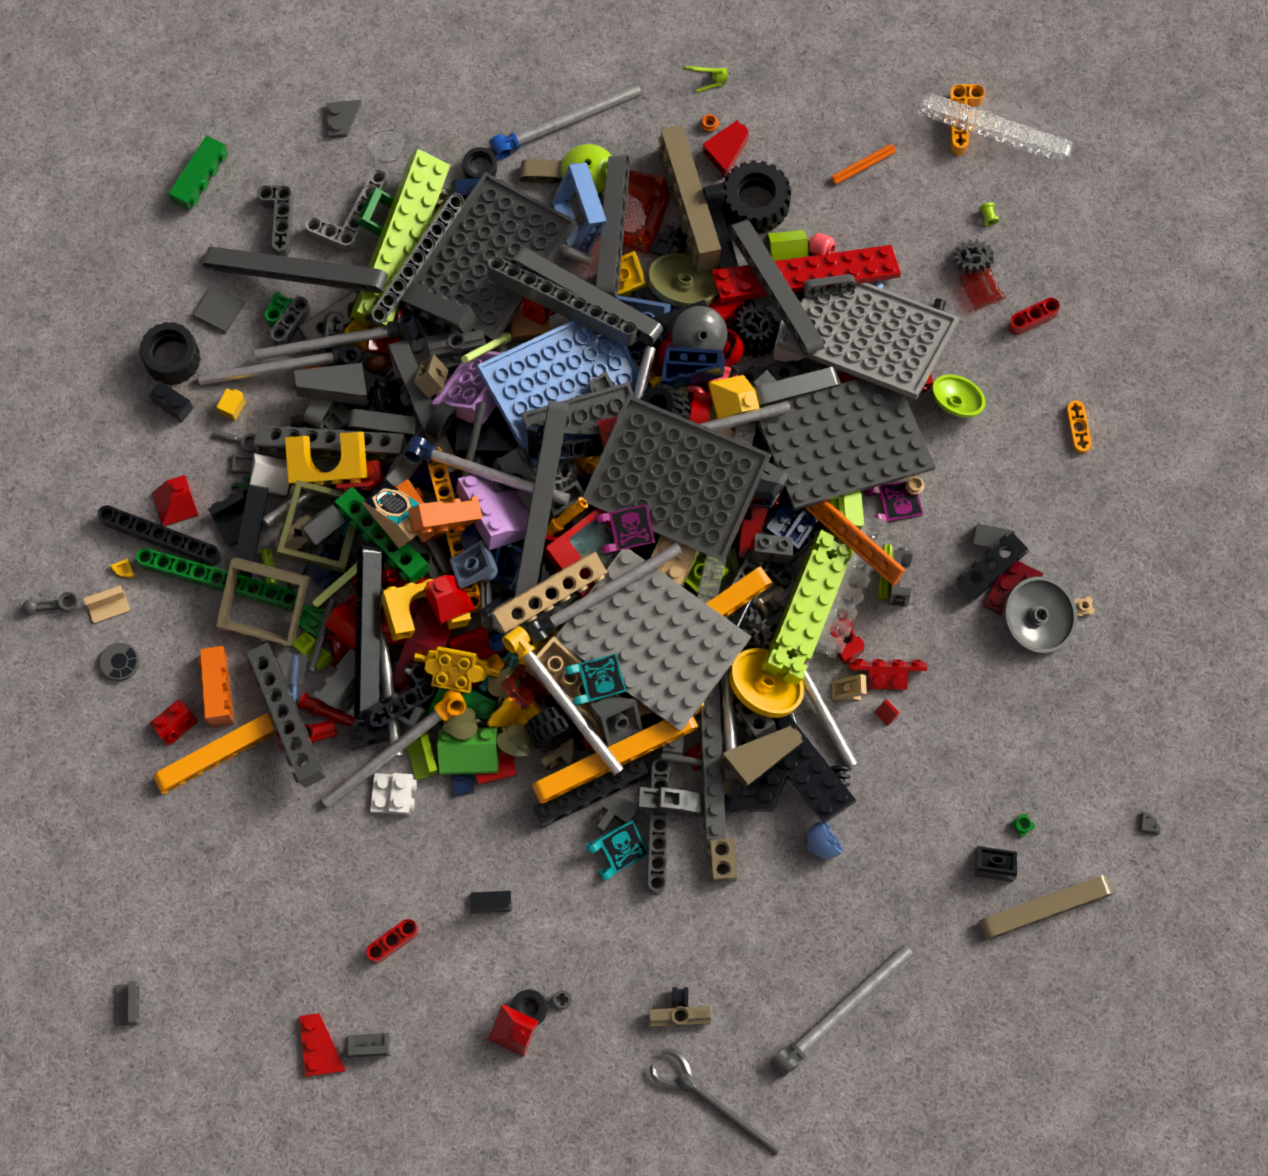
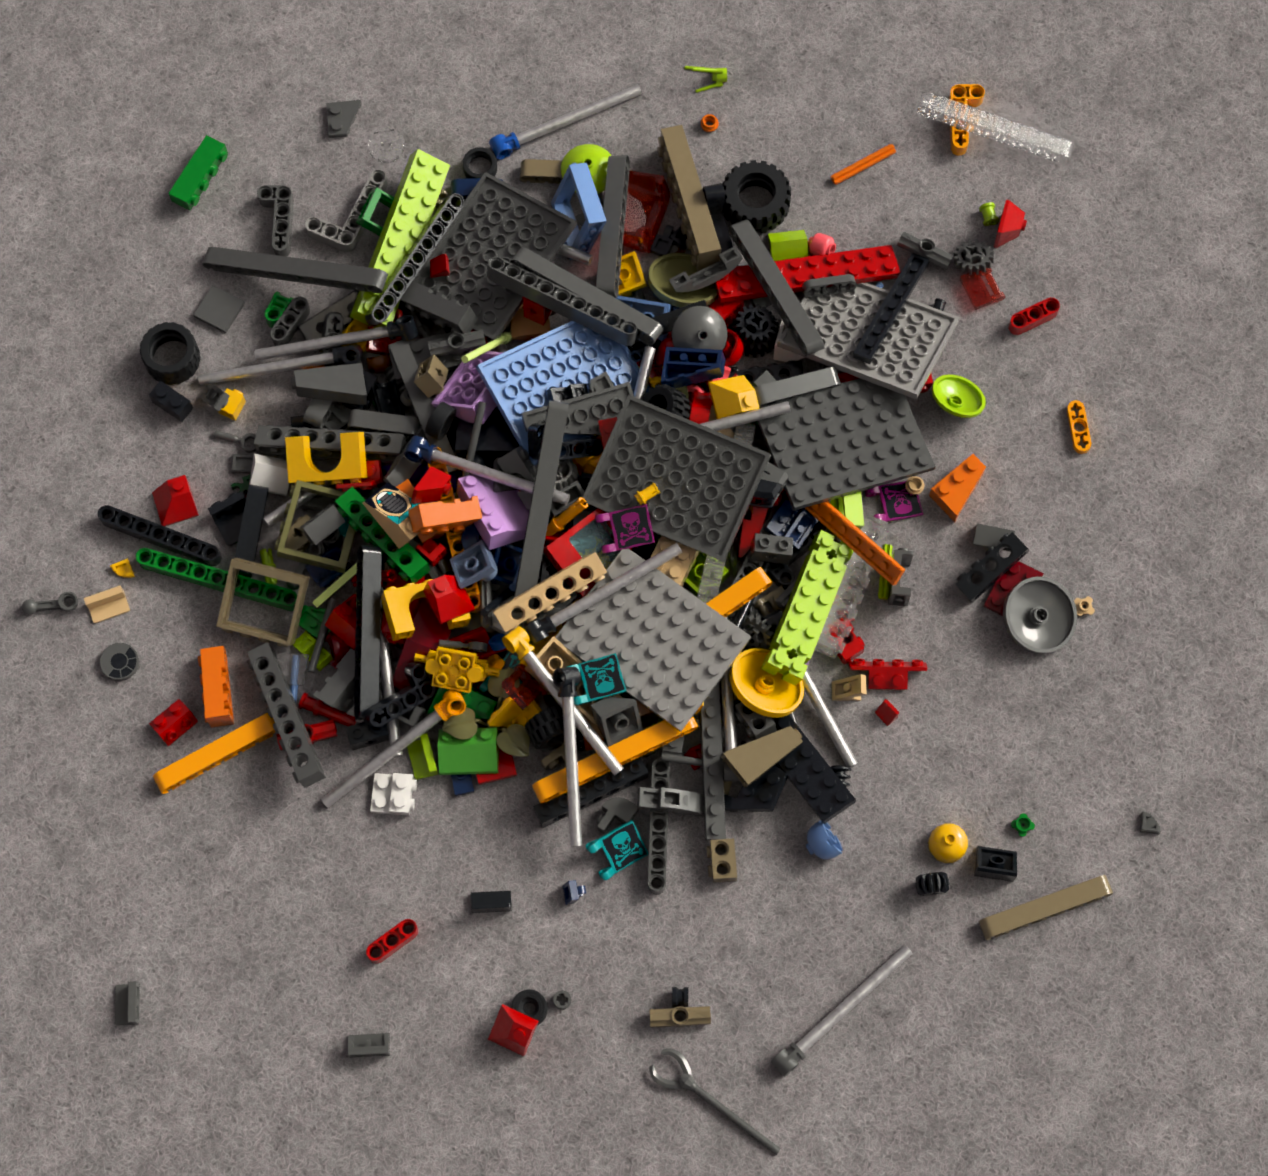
(215, 397): none -> dark grey hinge
(318, 1048): red wing -> none
(431, 486): none -> red slope
(431, 551): none -> red panel
(439, 266): none -> red slope
(478, 647): none -> dark grey piece
(564, 393): none -> black slope
(566, 680): none -> flat silver piece
(572, 891): none -> dark blue tile
(647, 493): none -> yellow pin
(708, 275): none -> dark grey slope
(726, 146): red slope -> none
(890, 308): none -> black plate
(925, 248): none -> dark grey piece
(932, 883): none -> black gear
(948, 843): none -> yellow cylinder
(956, 488): none -> orange wedge
(1010, 224): none -> red slope

